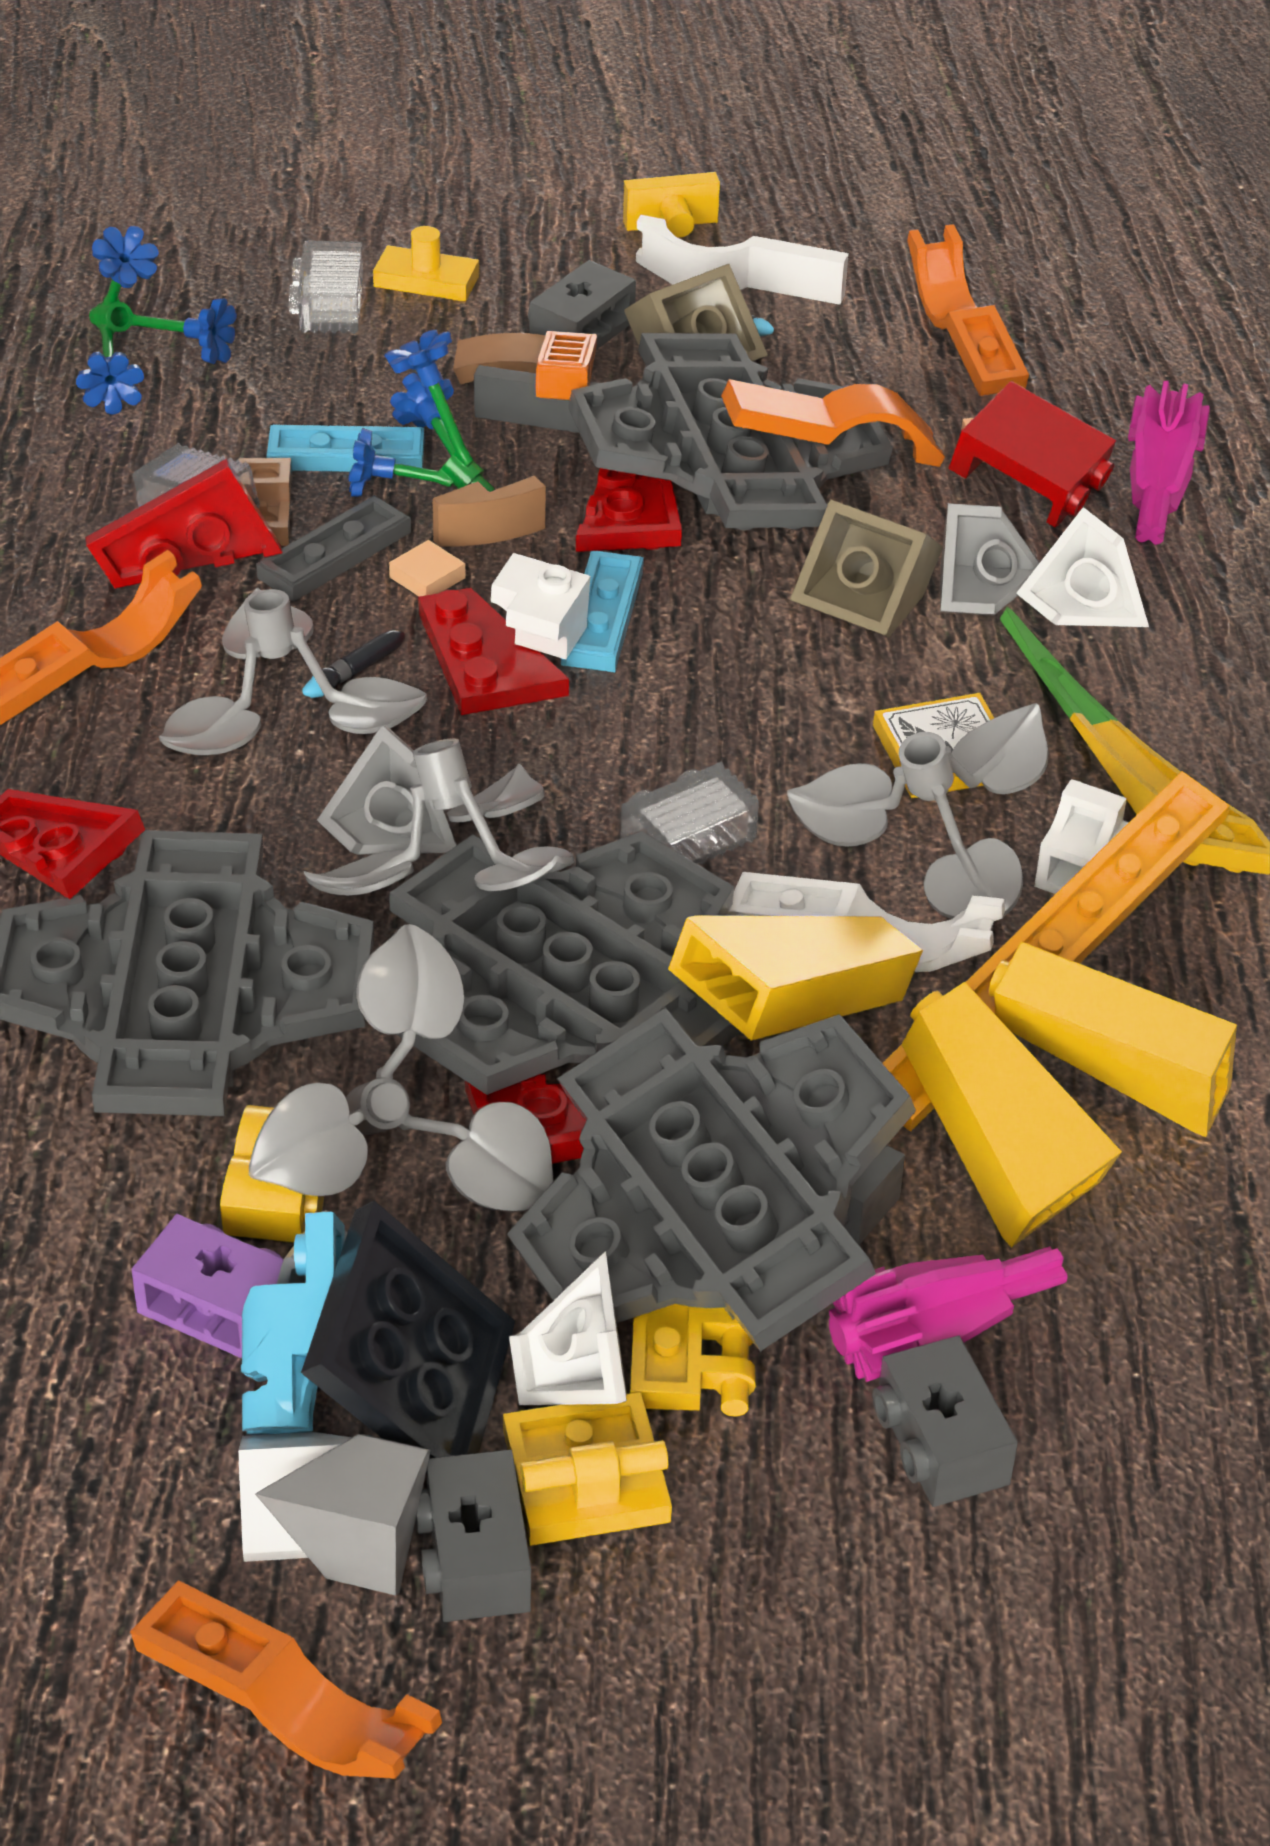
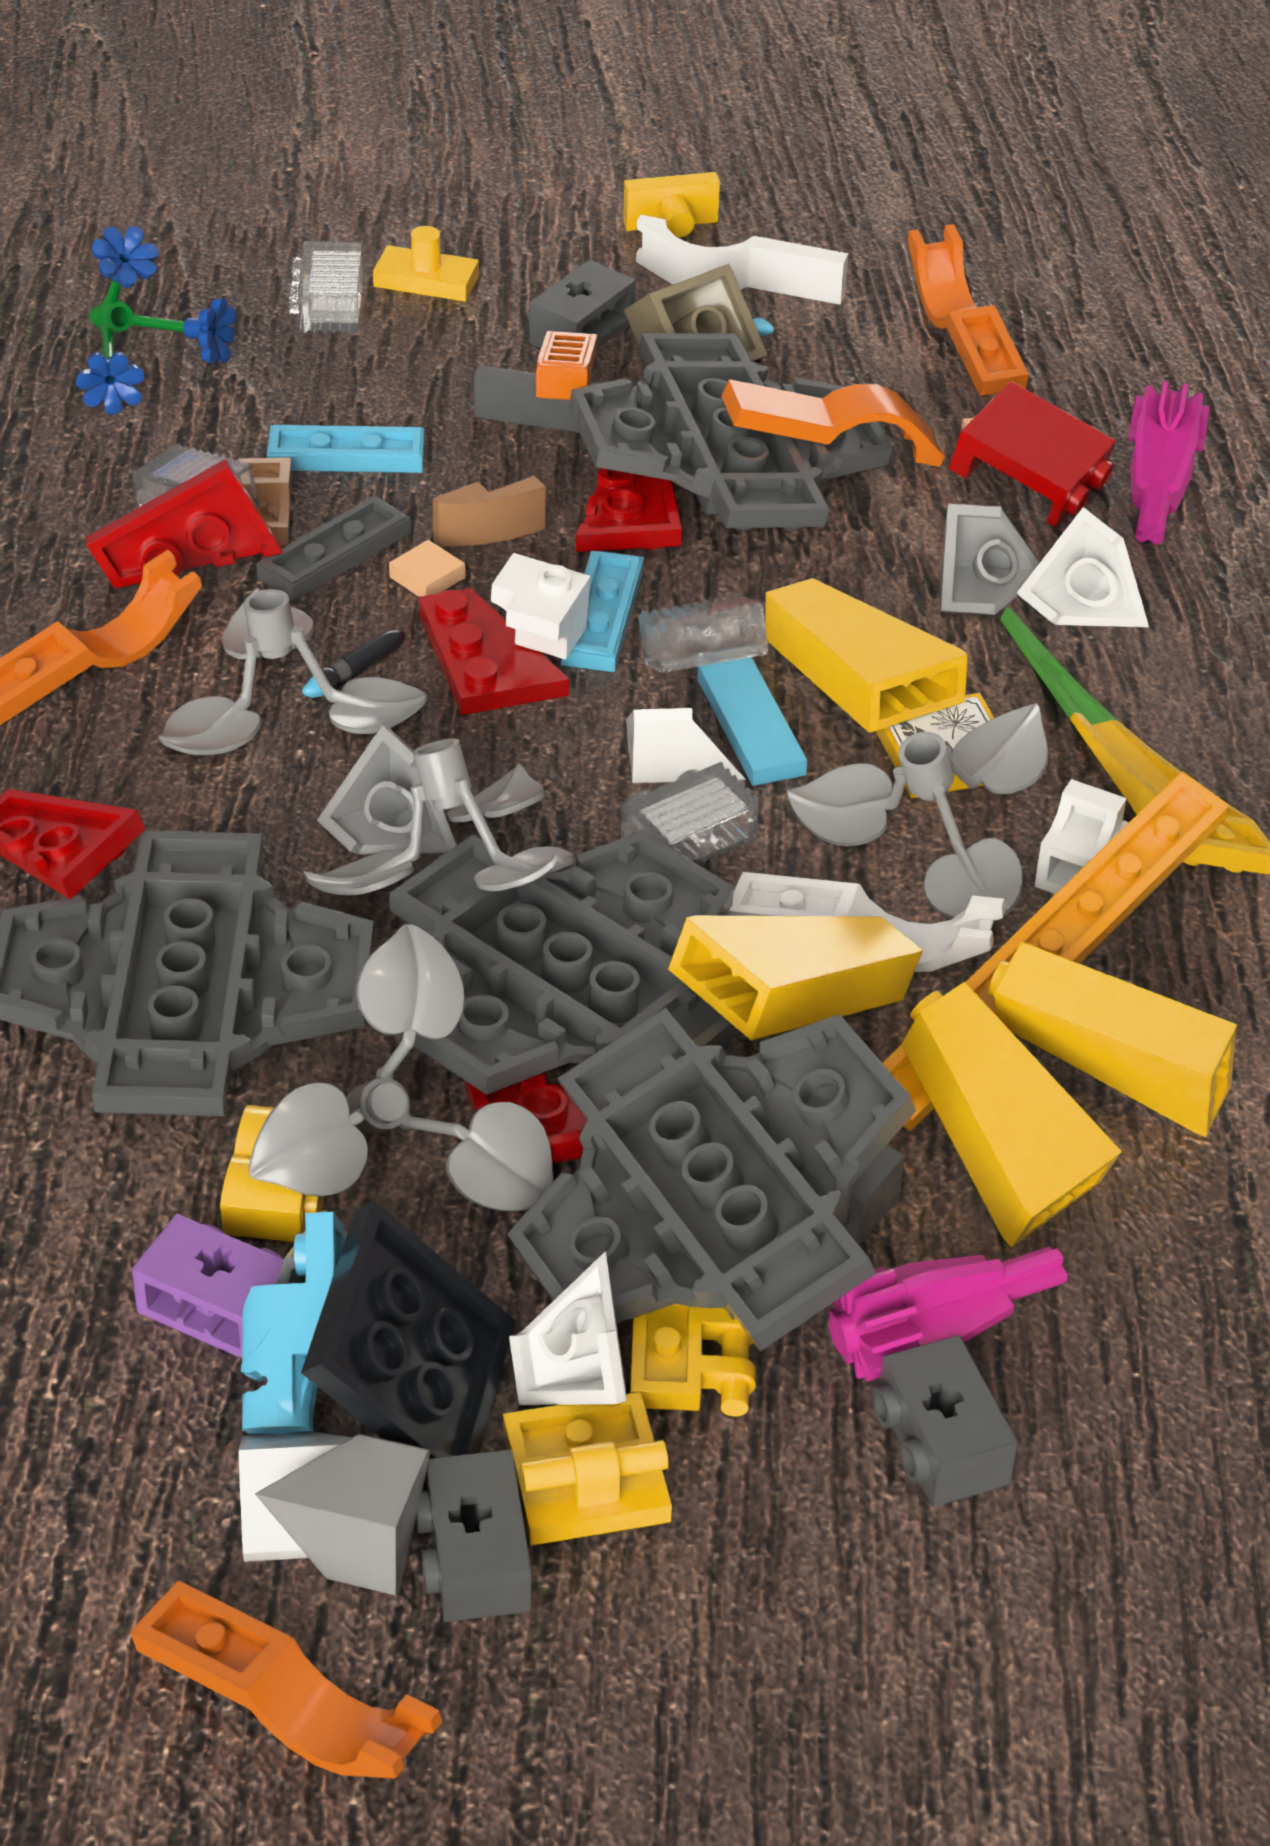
(424, 406): blue plant -> none
(499, 350): medium nougat slope -> none
(668, 744): none -> white slope
(703, 633): none -> clear brick
(752, 721): none -> medium azure tile
(862, 656): none -> yellow slope
(865, 569): dark tan slope -> none

